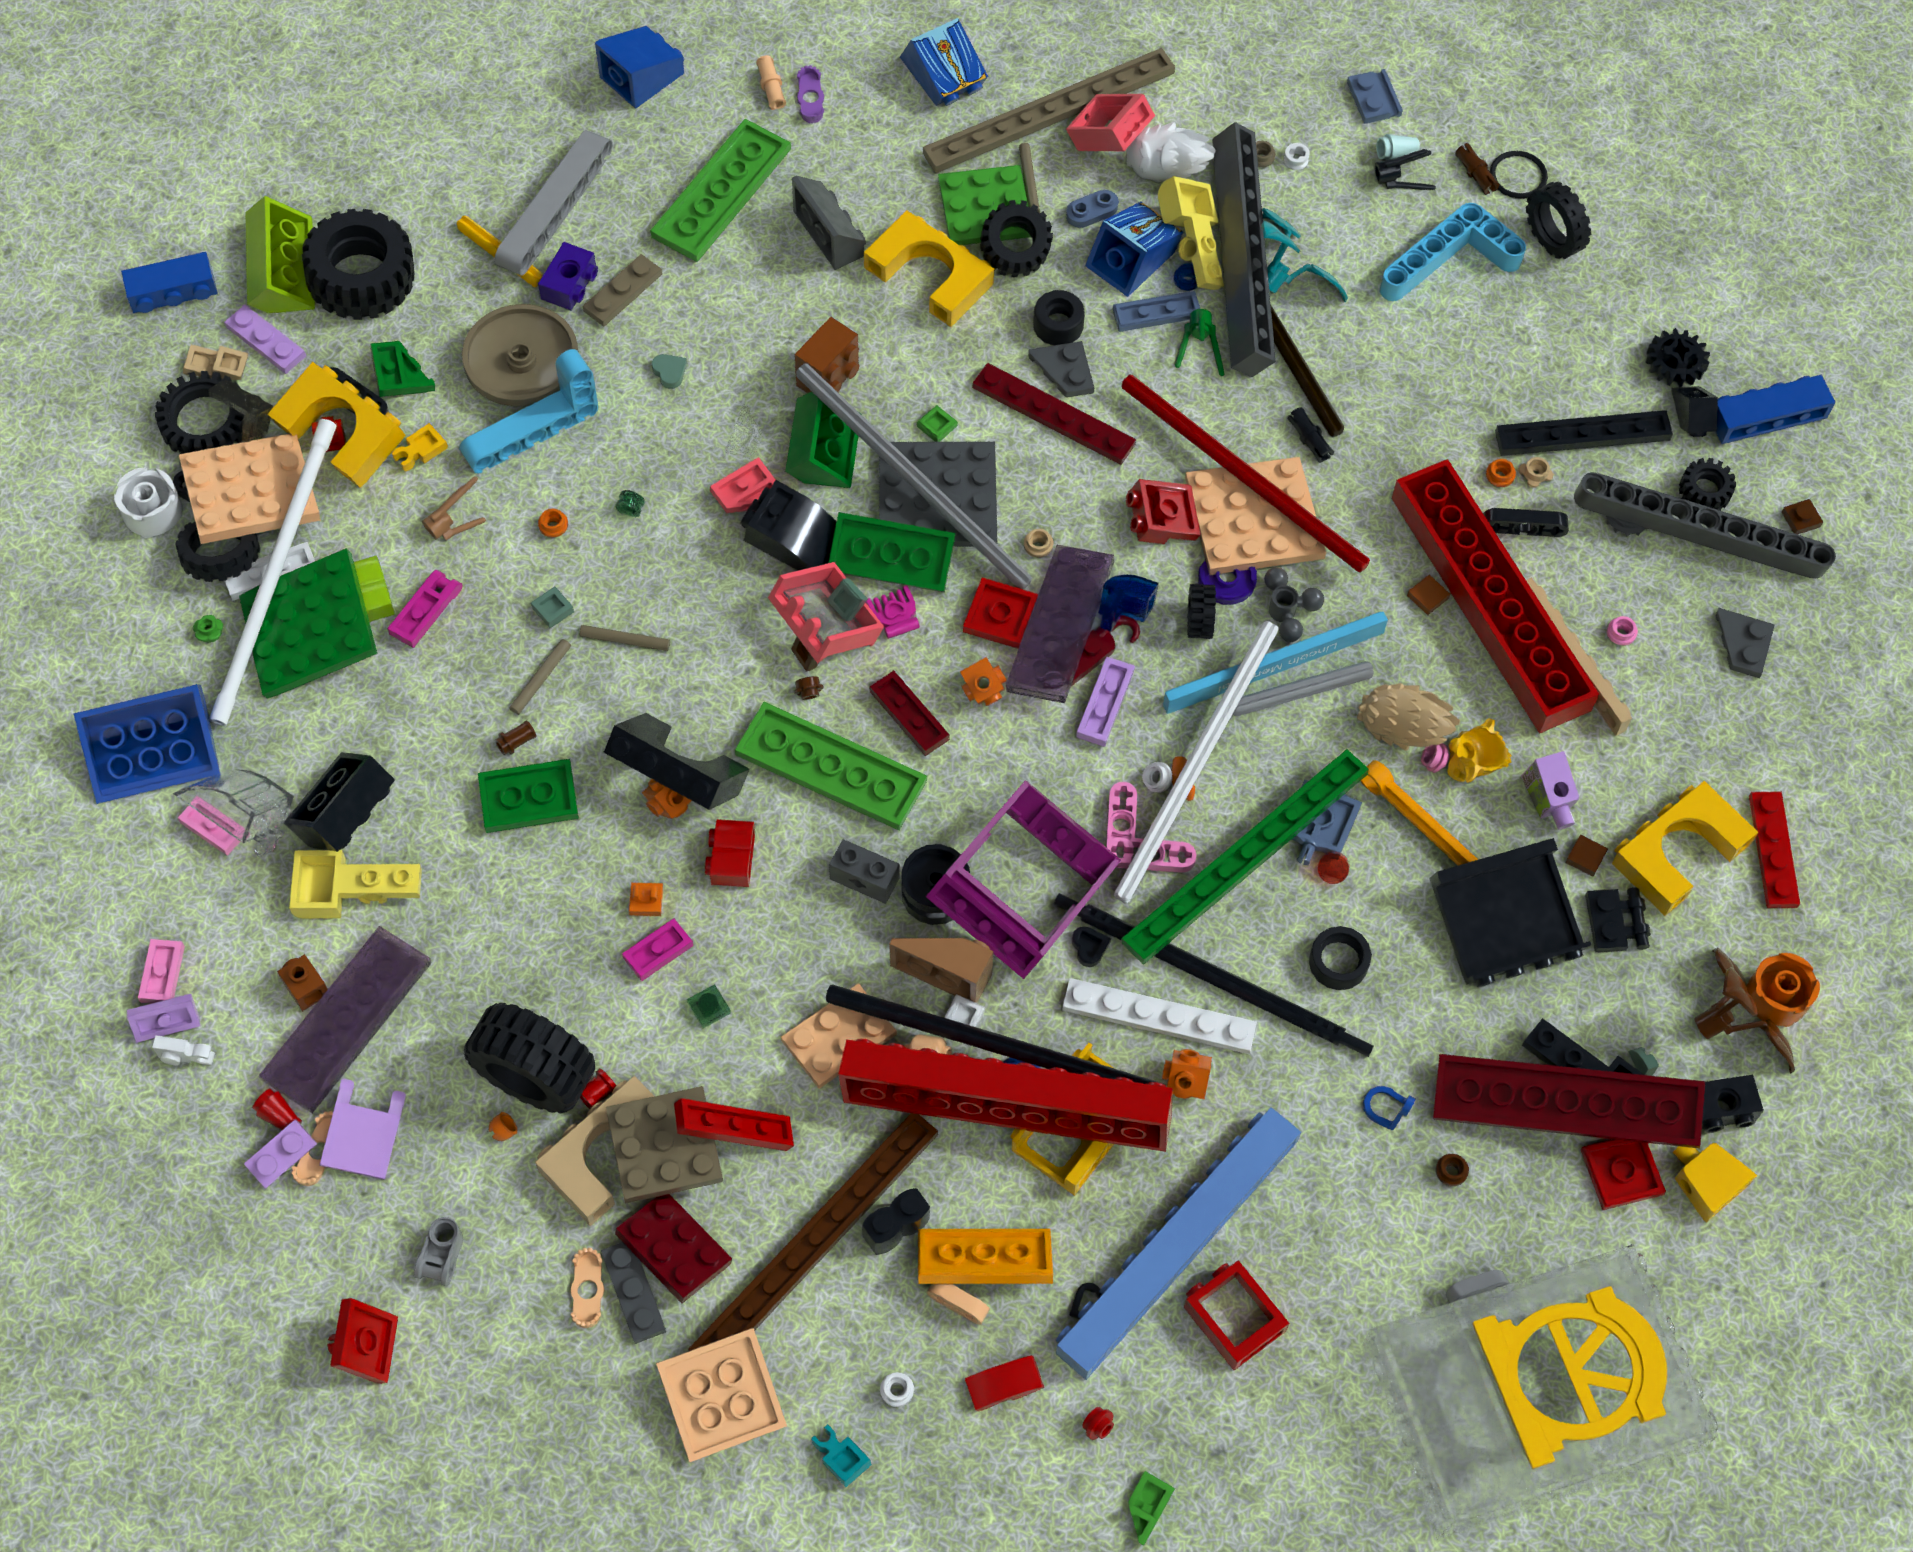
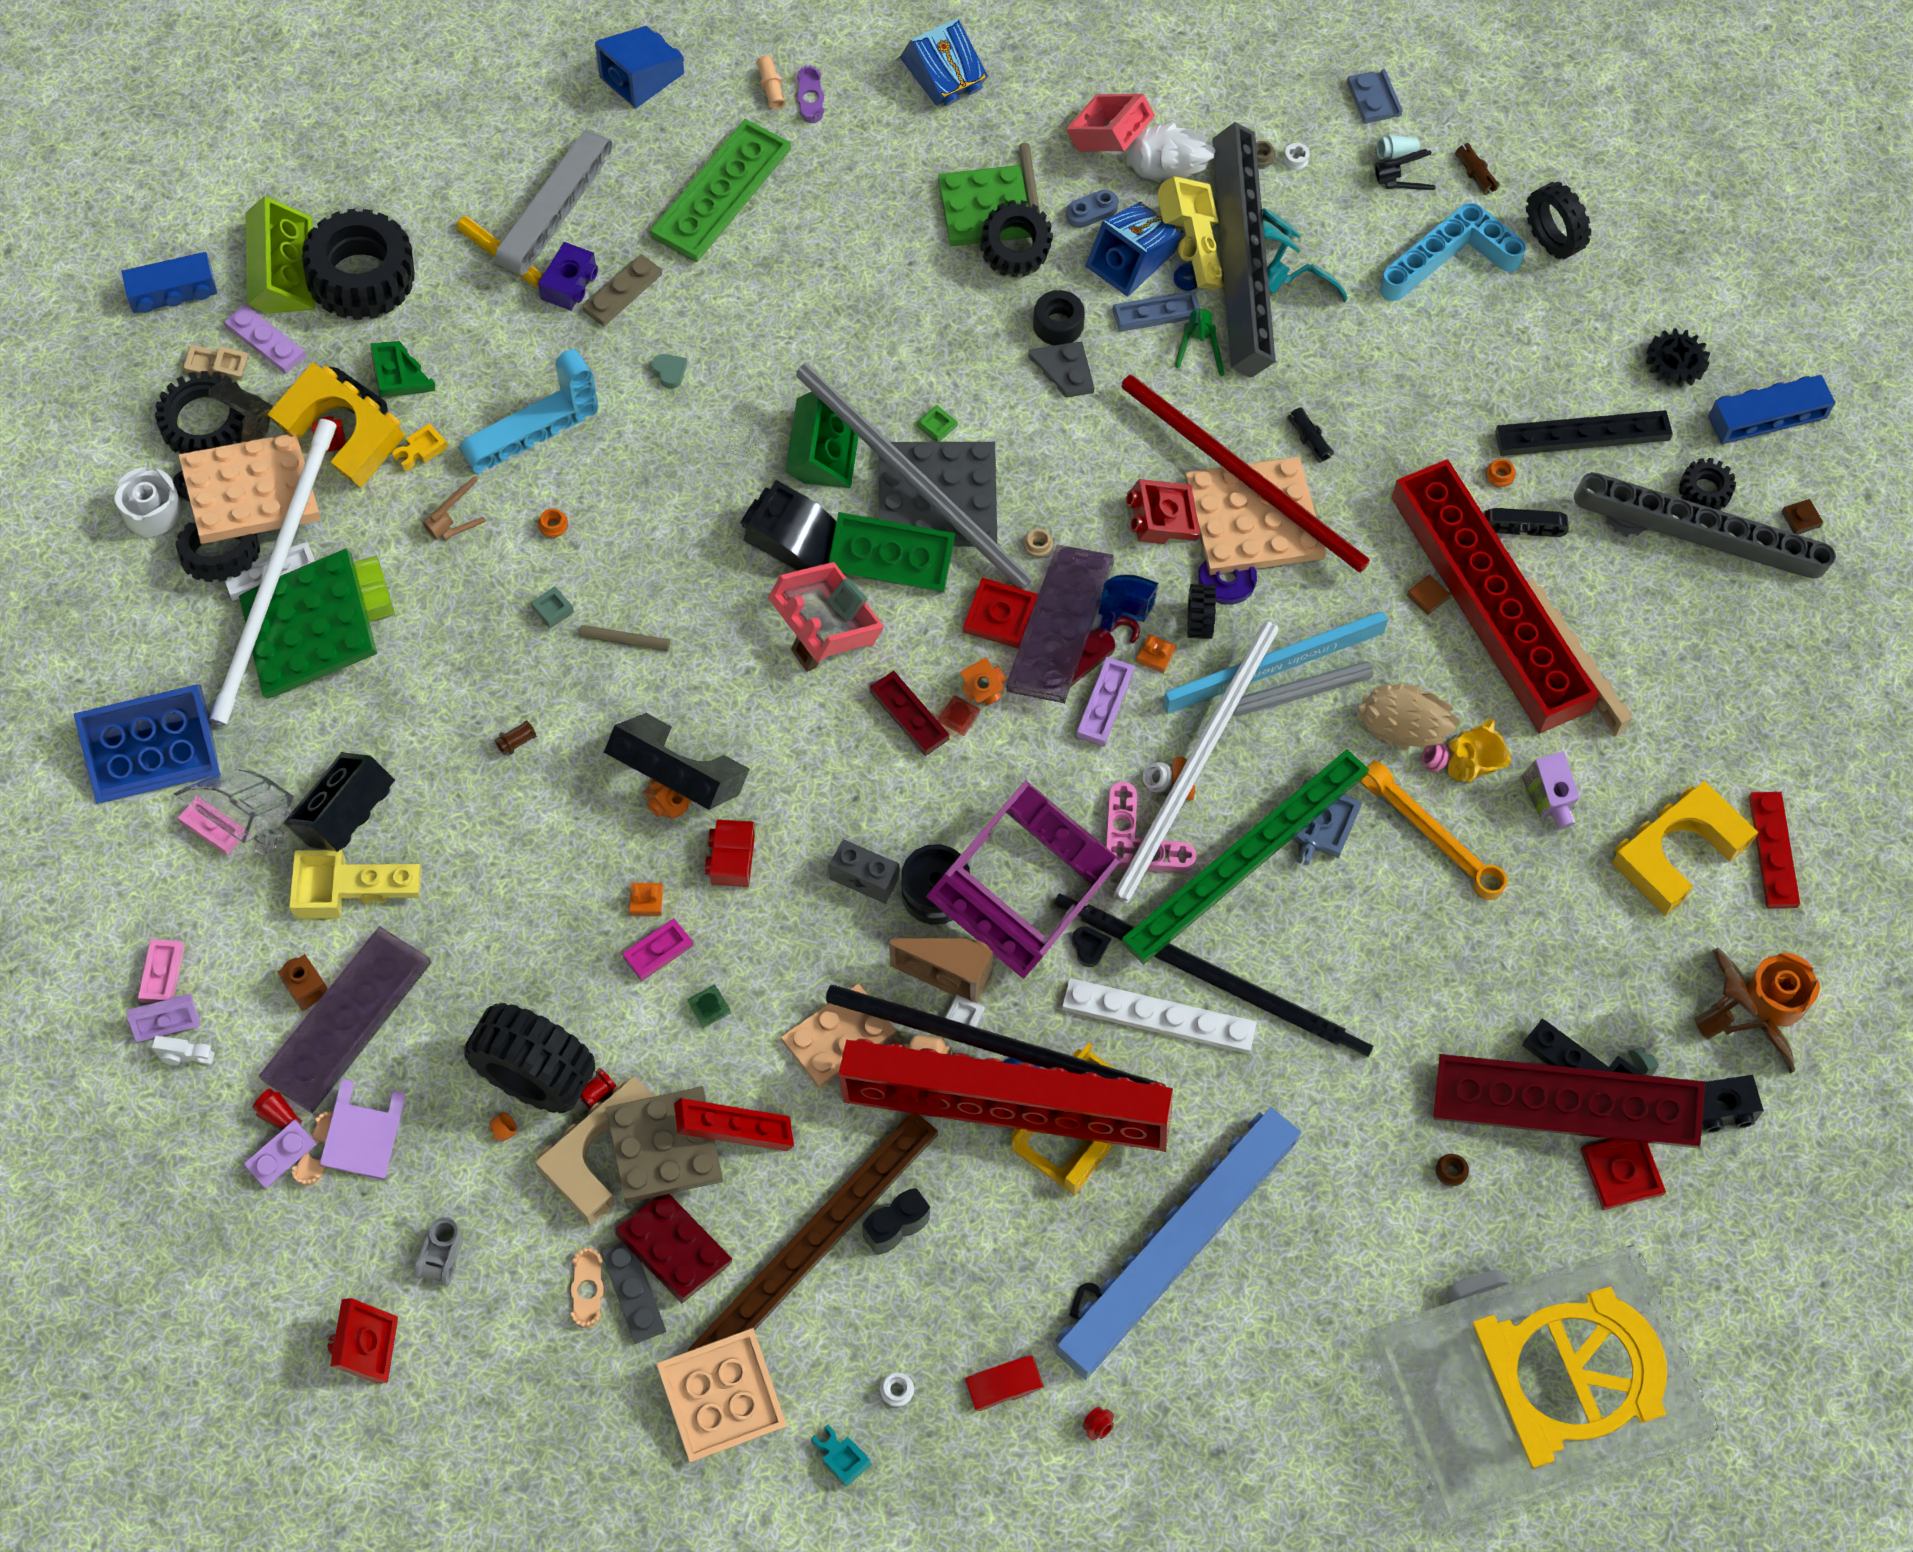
(211, 634): bright green plate -> none
(424, 608): dark pink plate -> none
(515, 352): dark tan dish -> none
(528, 795): green plate -> none
(540, 676): dark tan bar -> none
(630, 503): clear green bush -> none
(742, 486): coral wing -> none
(808, 687): reddish brown plate -> none
(827, 222): dark grey slope -> none
(831, 353): dark orange brick -> none
(831, 765): bright green plate -> none
(897, 615): dark pink piece -> none
(914, 238): yellow arch -> none
(959, 715): none -> clear red plate
(959, 1301): light nougat beam -> none
(985, 1256): light orange tile -> none
(1046, 110): dark tan plate -> none
(1054, 413): dark red plate -> none
(1148, 1504): bright green slope -> none
(1156, 653): none -> orange tile
(1187, 1073): orange brick -> none
(1257, 1341): red window -> none
(1305, 378): dark brown axle -> none
(1311, 599): dark grey piece -> none
(1333, 867): clear red tile -> none
(1337, 980): black tyre -> none
(1407, 1104): blue piece -> none
(1508, 913): black panel -> none
(1523, 154): black tyre -> none
(1536, 464): tan plate -> none
(1586, 855): reddish brown tile -> none
(1607, 920): black plate -> none
(1627, 625): bright pink plate -> none
(1696, 410): black slope -> none
(1711, 1178): yellow torso -> none
(1745, 641): dark grey wing -> none

